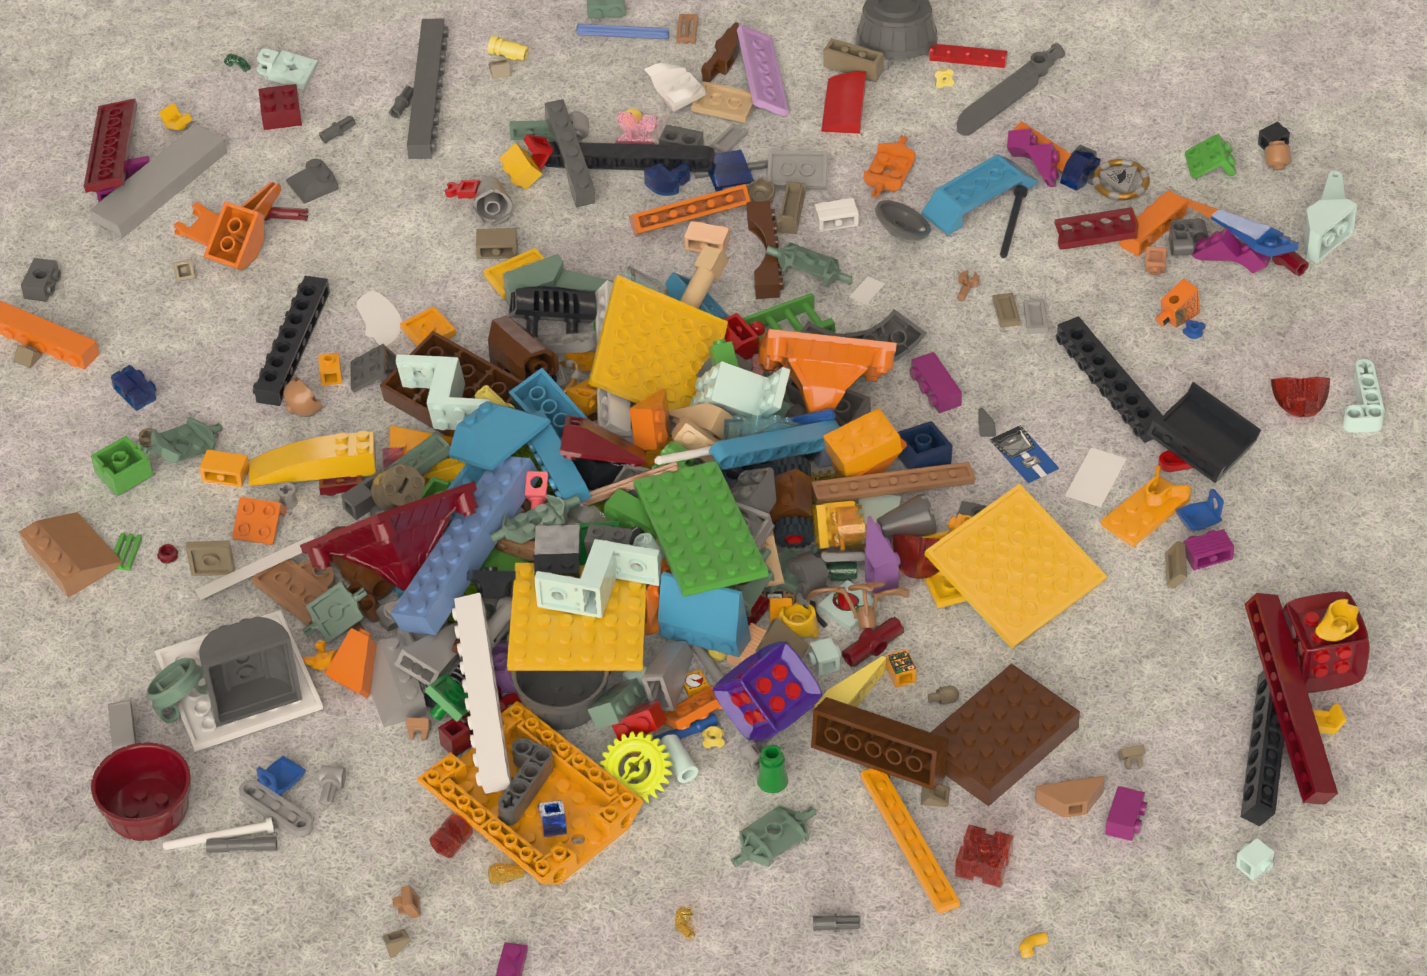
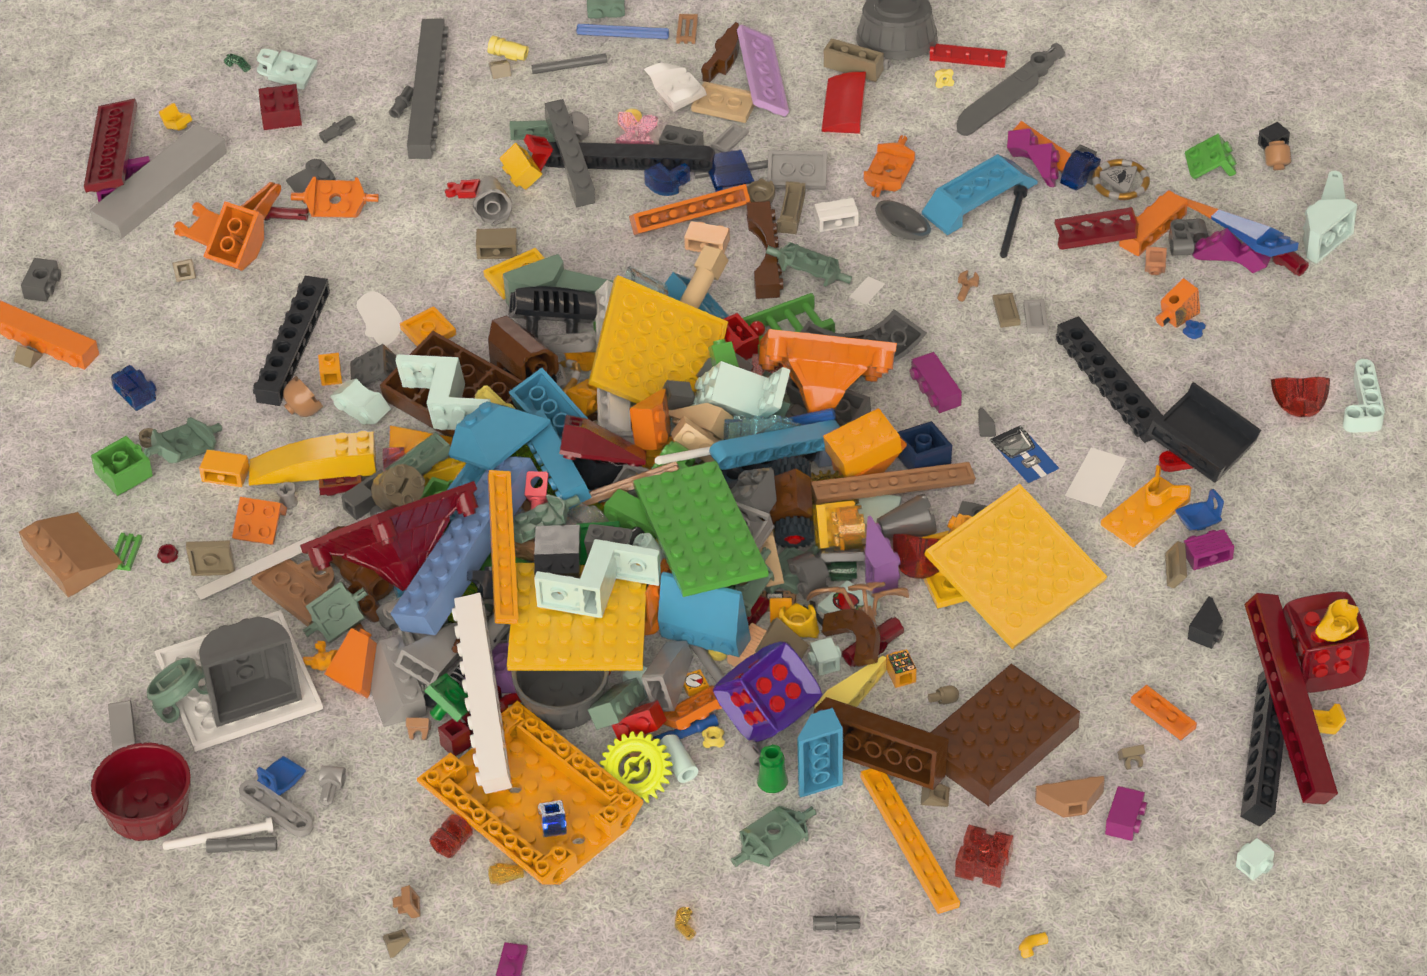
(320, 192): none -> orange plate
(360, 402): none -> light aqua brick
(502, 547): none -> light orange plate
(535, 768): dark grey beam -> none
(569, 63): none -> dark grey piece
(678, 394): none -> dark grey brick
(820, 753): none -> dark azure slope
(862, 626): none -> reddish brown plate
(1163, 712): none -> orange plate
(1206, 625): none -> black slope

